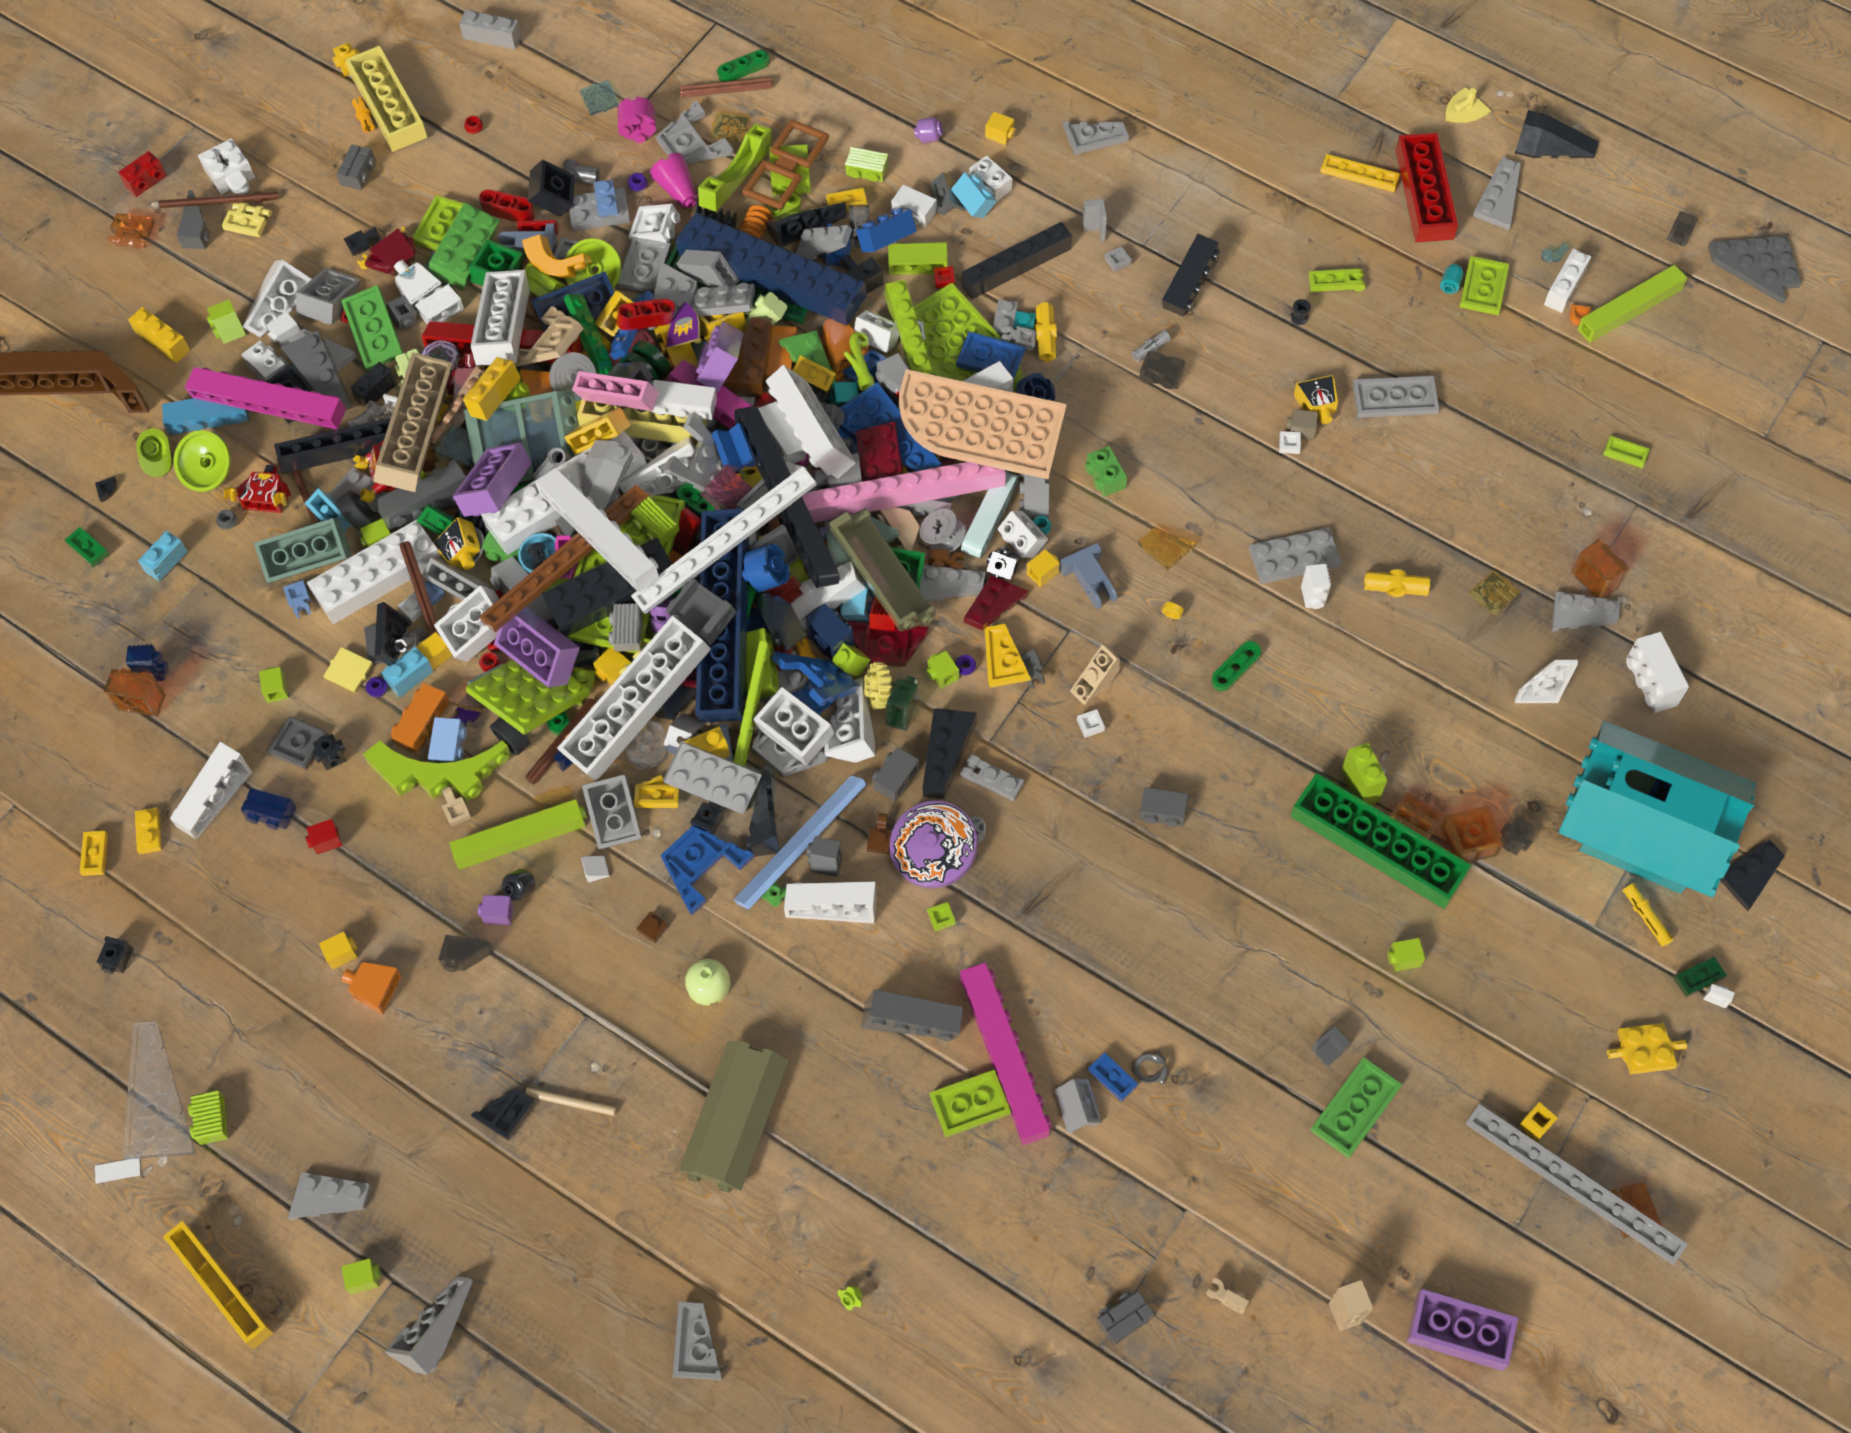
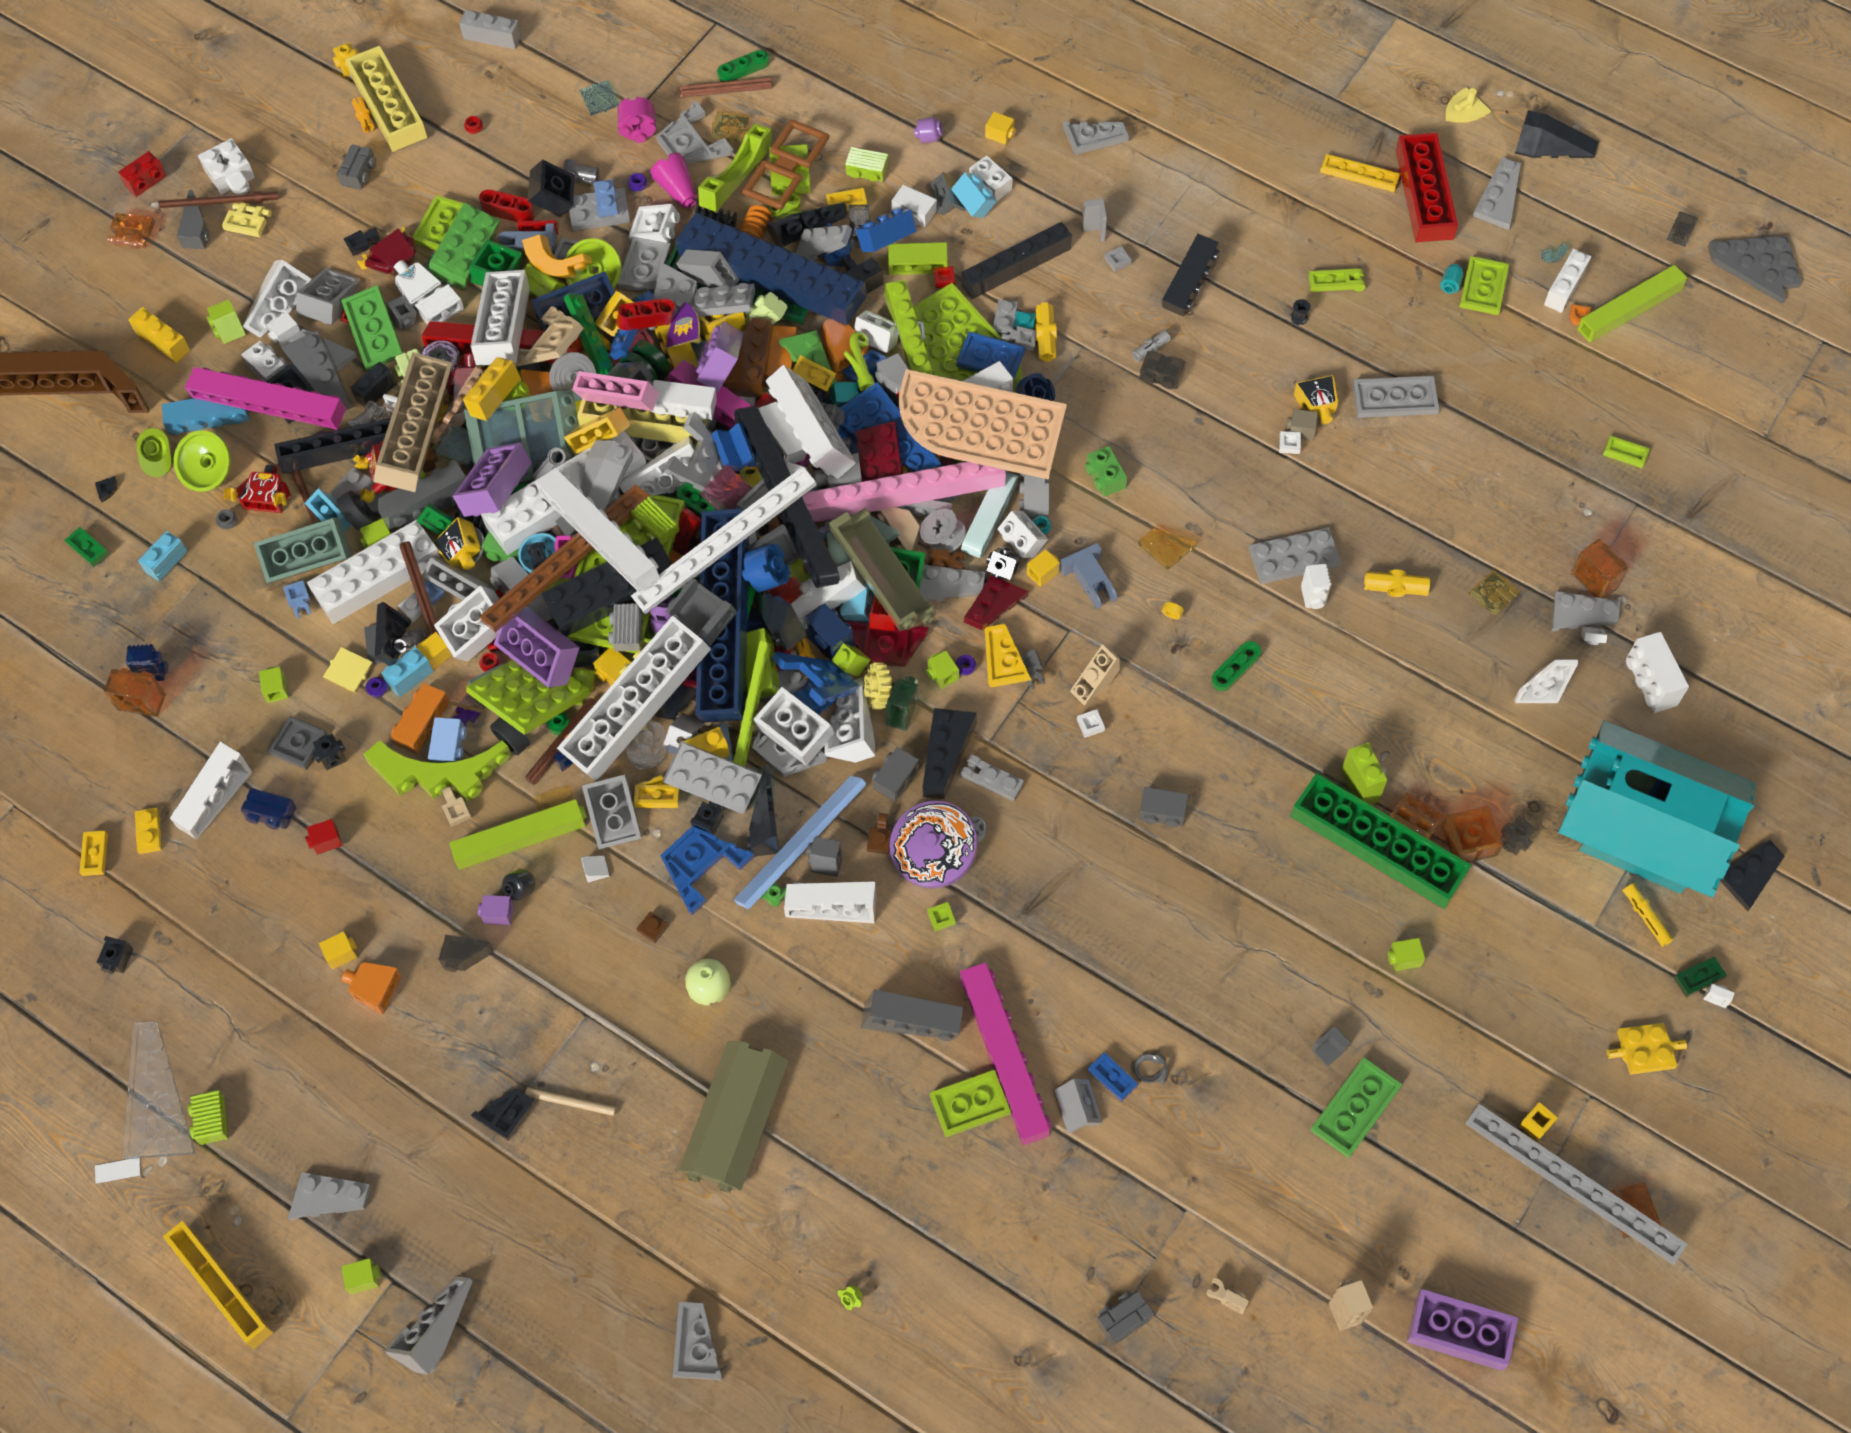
(1593, 635): none -> white plate

